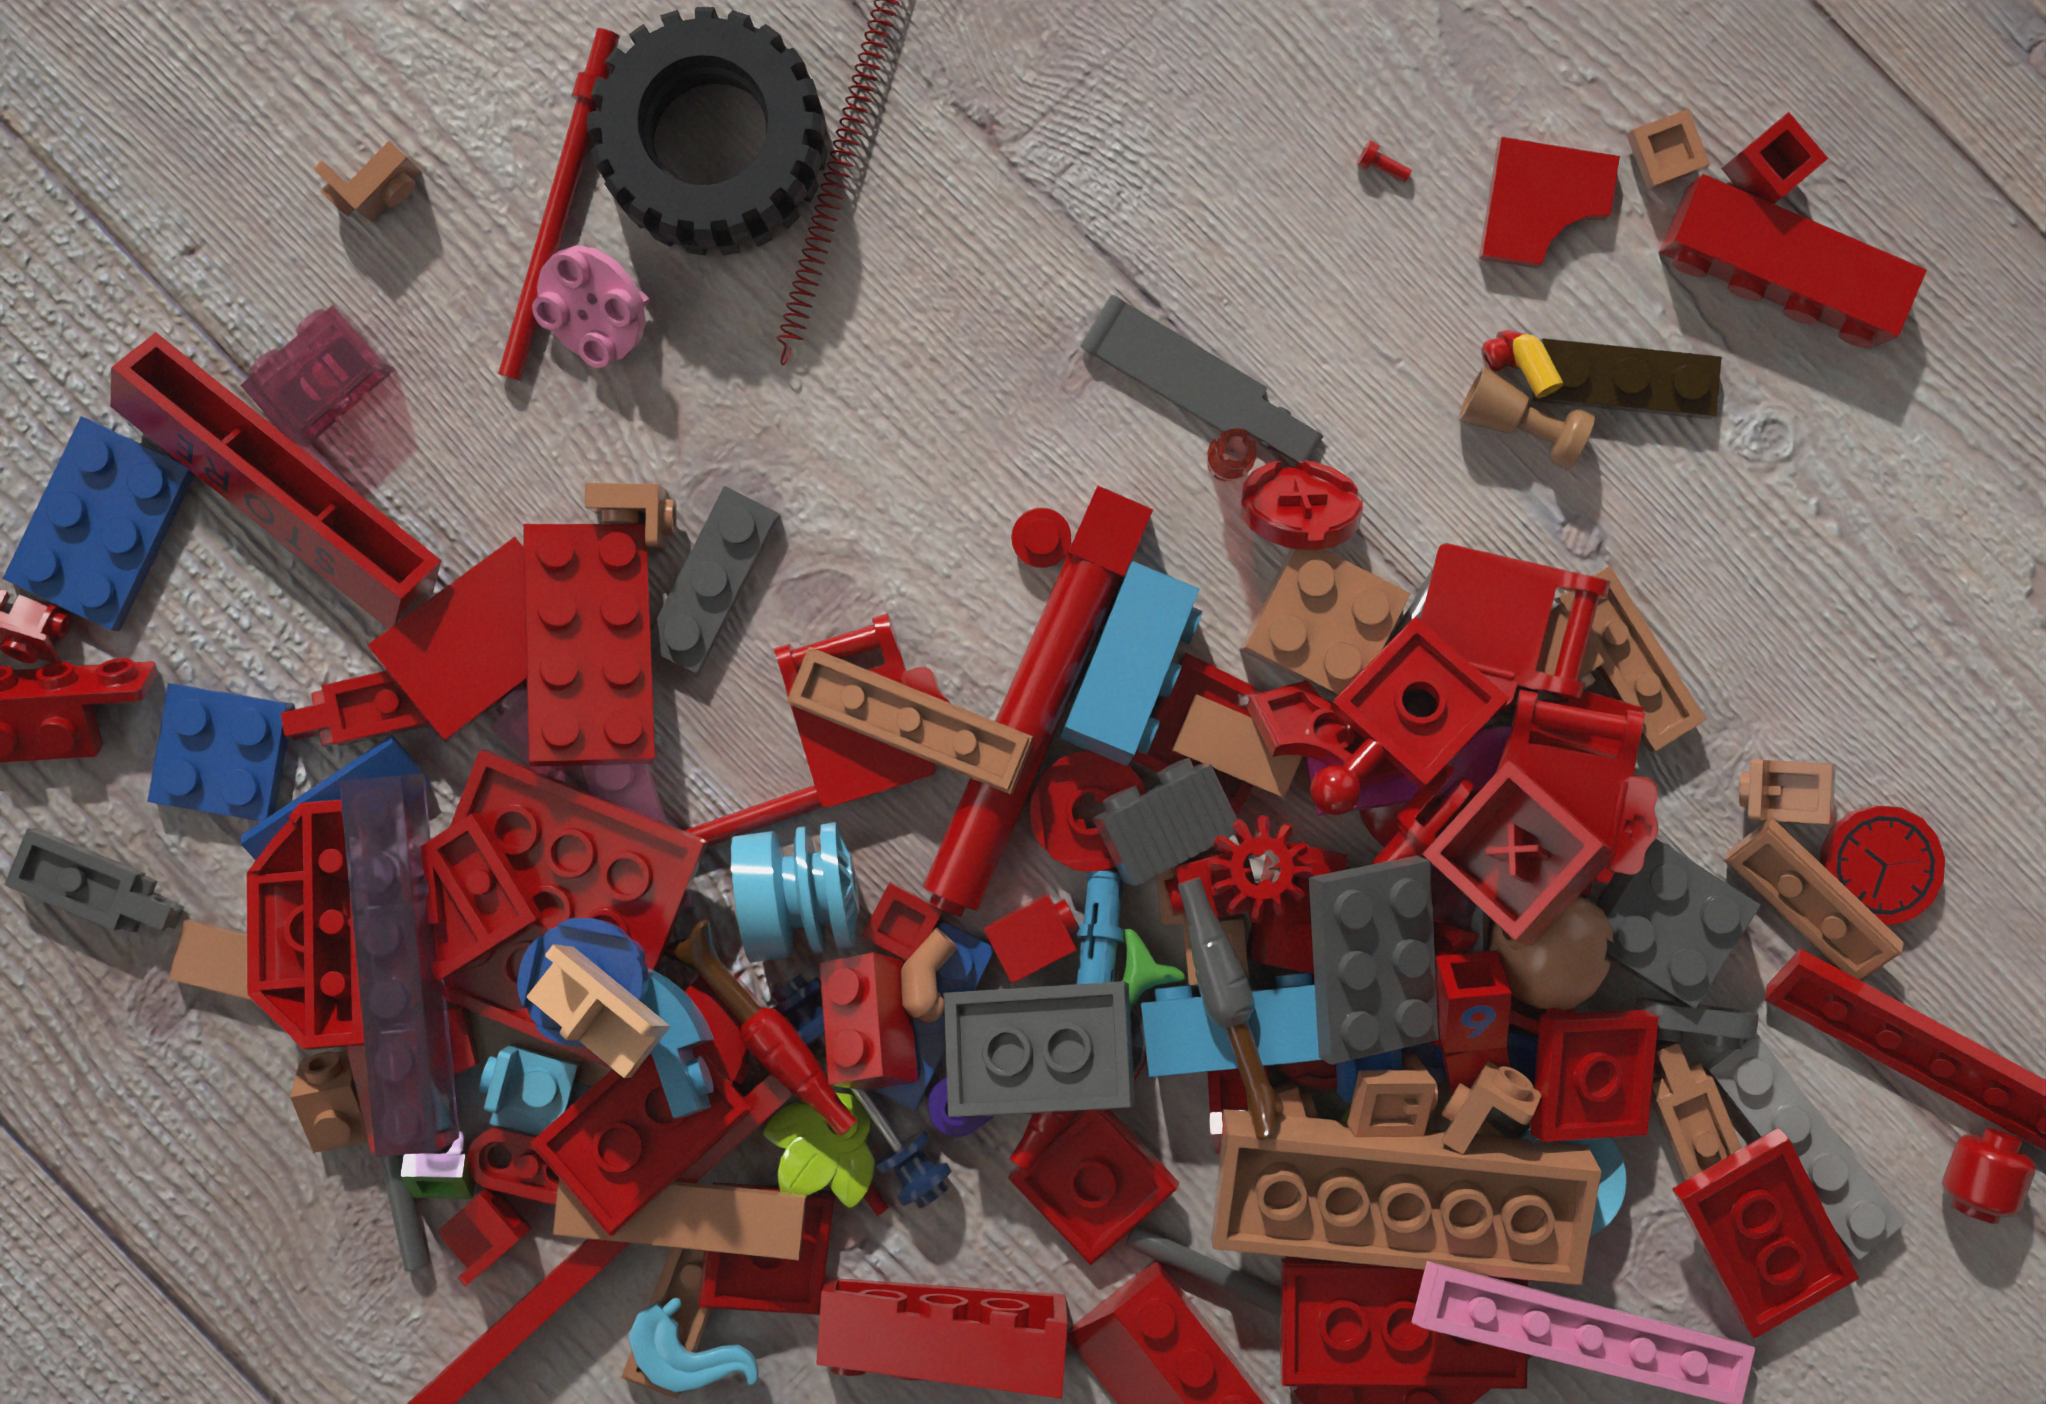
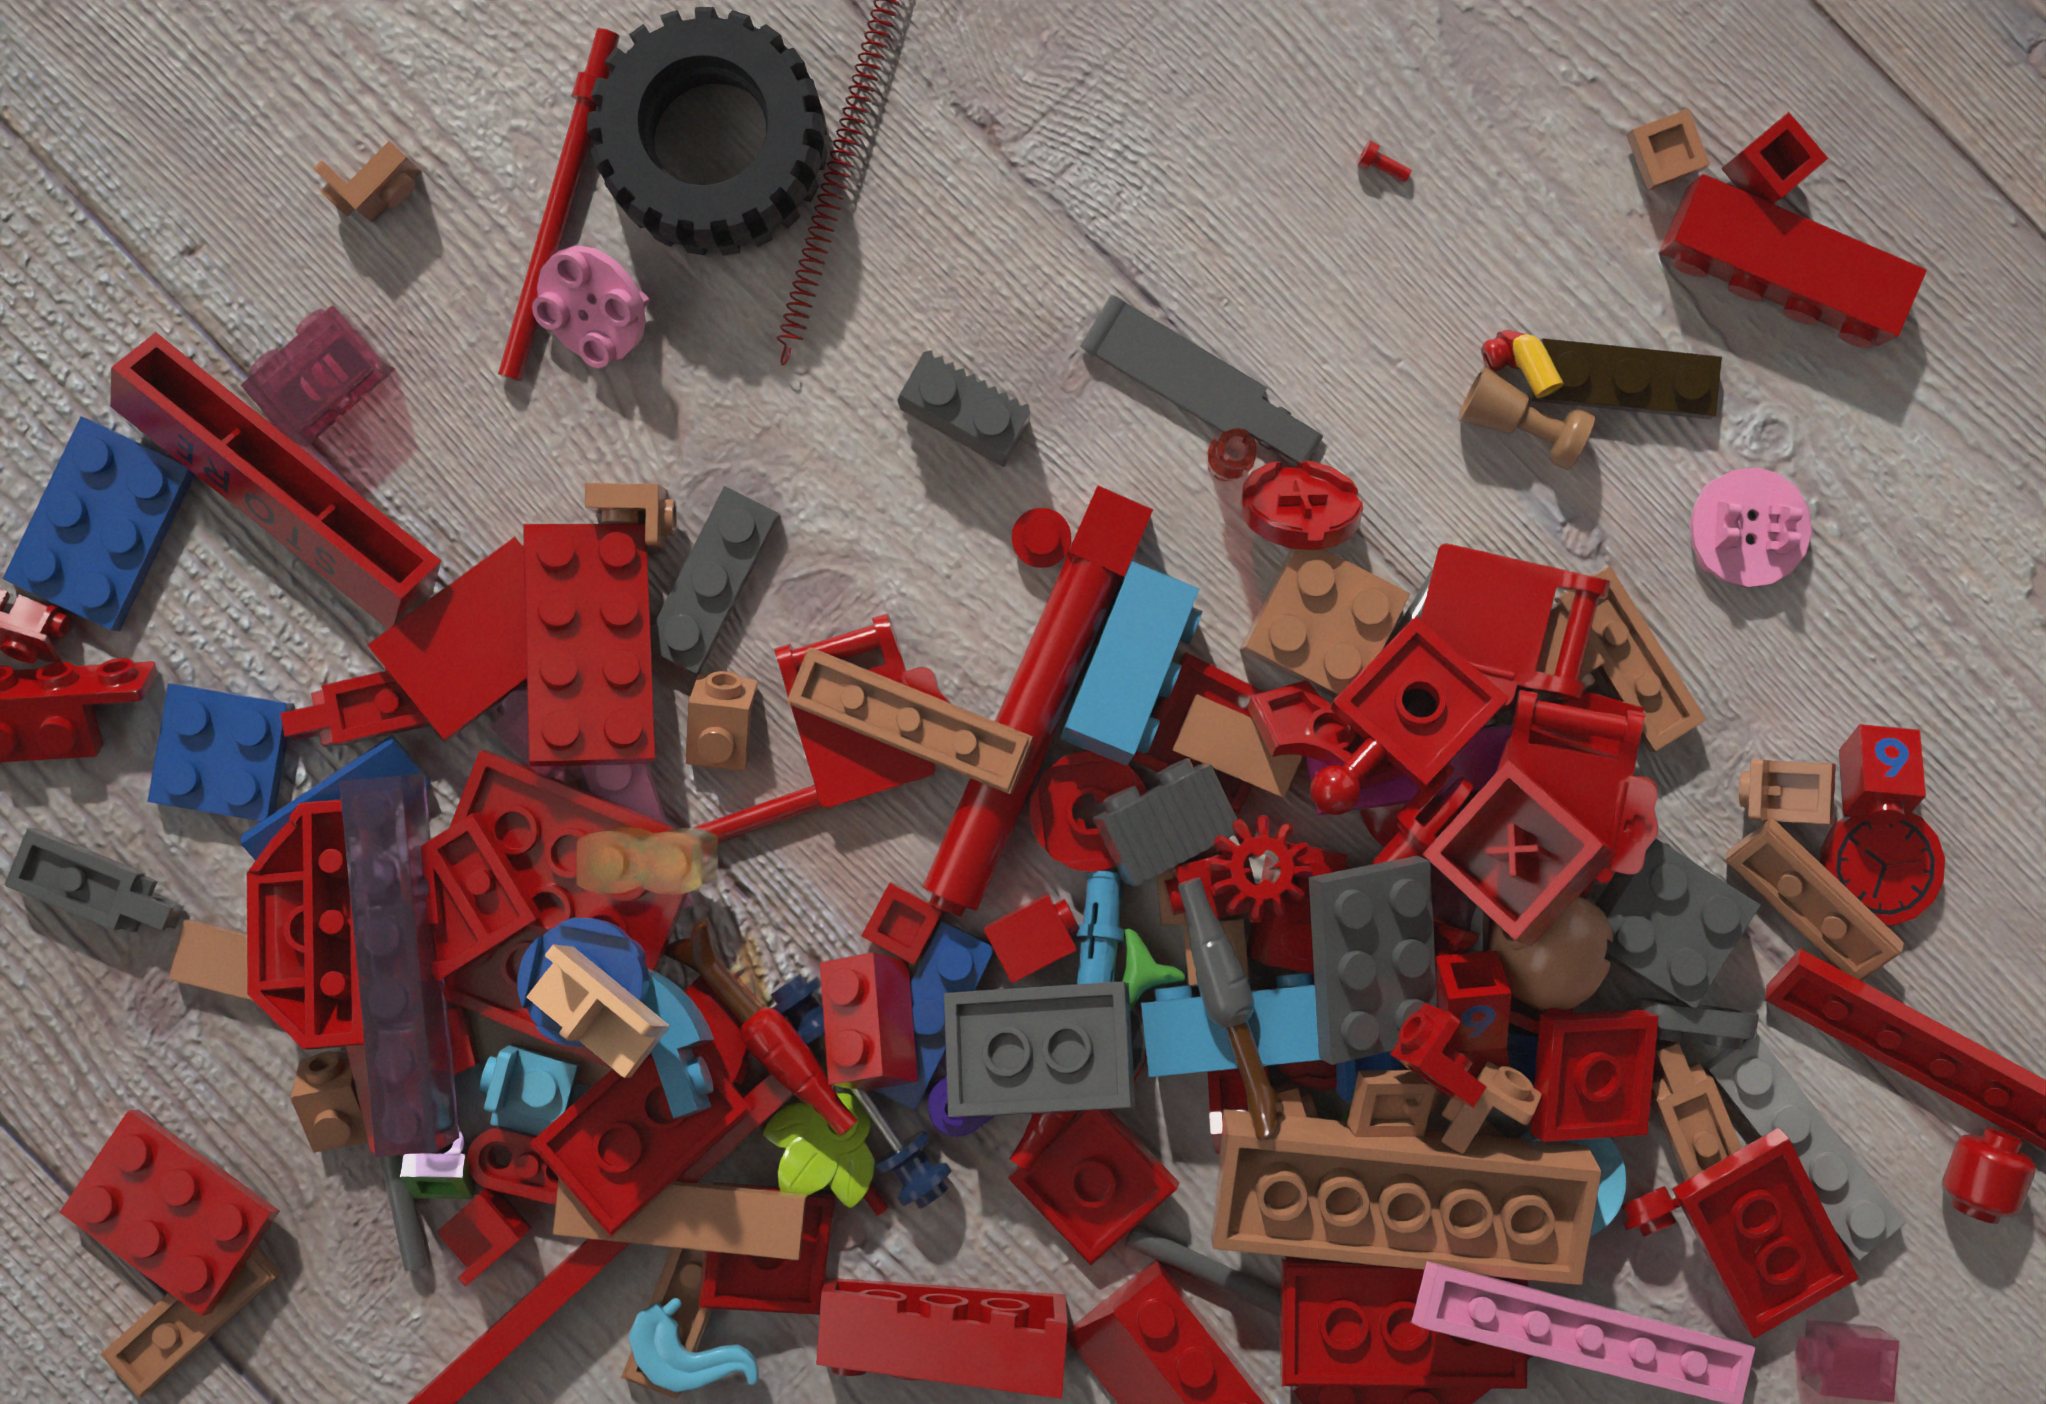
(169, 1212): none -> red plate
(174, 1331): none -> nougat tile
(659, 862): none -> clear yellow brick
(720, 720): none -> nougat bracket
(793, 892): medium azure wheel -> none
(919, 977): nougat arm -> none
(964, 408): none -> dark grey brick
(1426, 1053): none -> red bracket
(1538, 194): red tile -> none
(1650, 1211): none -> red plate
(1721, 525): none -> bright pink plate
(1848, 1360): none -> clear pink brick
(1882, 773): none -> red brick

